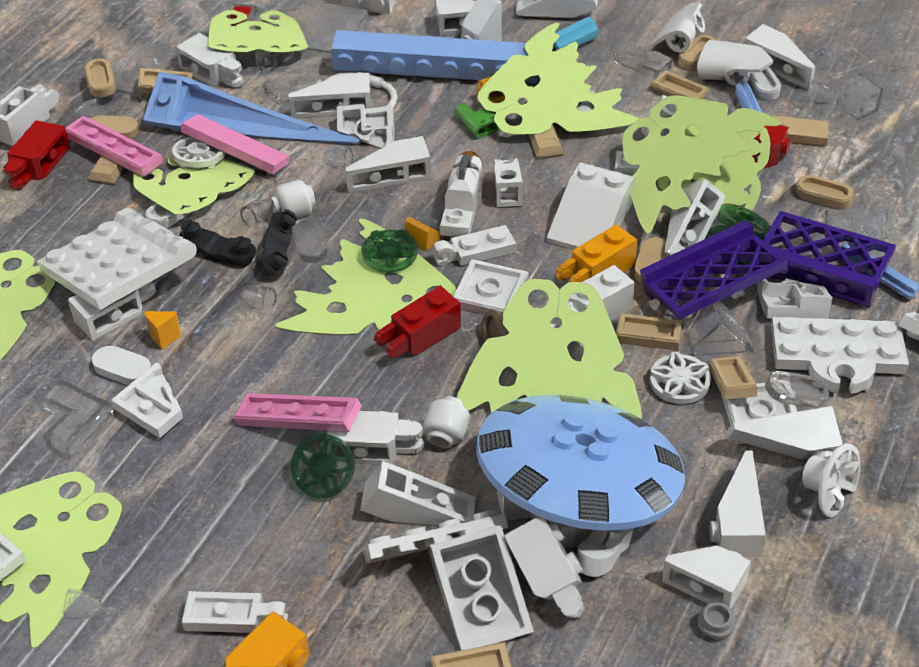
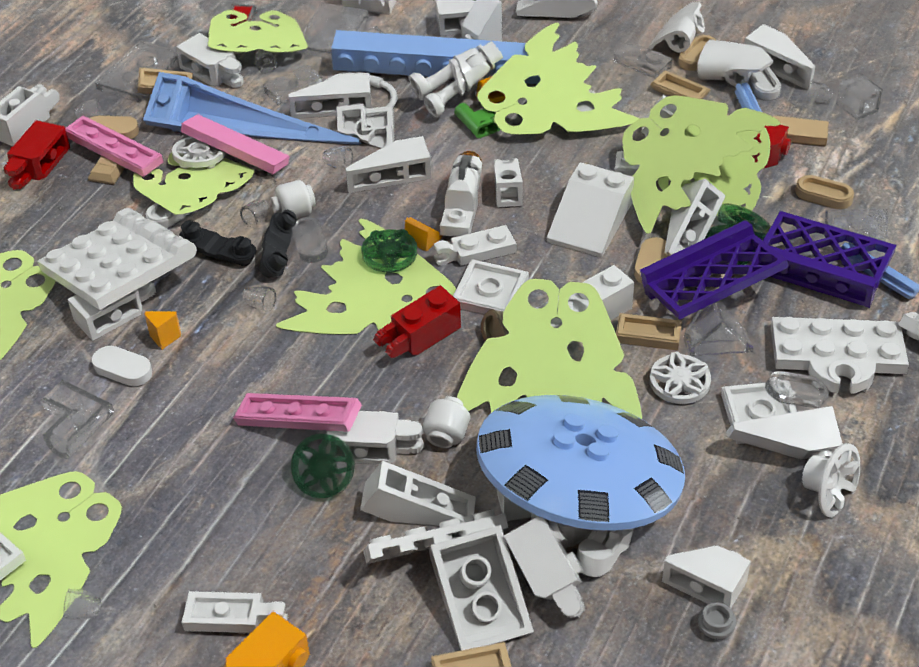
(100, 78): tan tile -> none
(149, 402): white wing -> none
(464, 68): none -> white piece
(546, 144): tan tile -> none
(578, 32): medium azure axle -> none
(601, 252): light orange hinge -> none
(732, 377): tan tile -> none
(739, 513): white slope -> none
(794, 299): white slope -> none

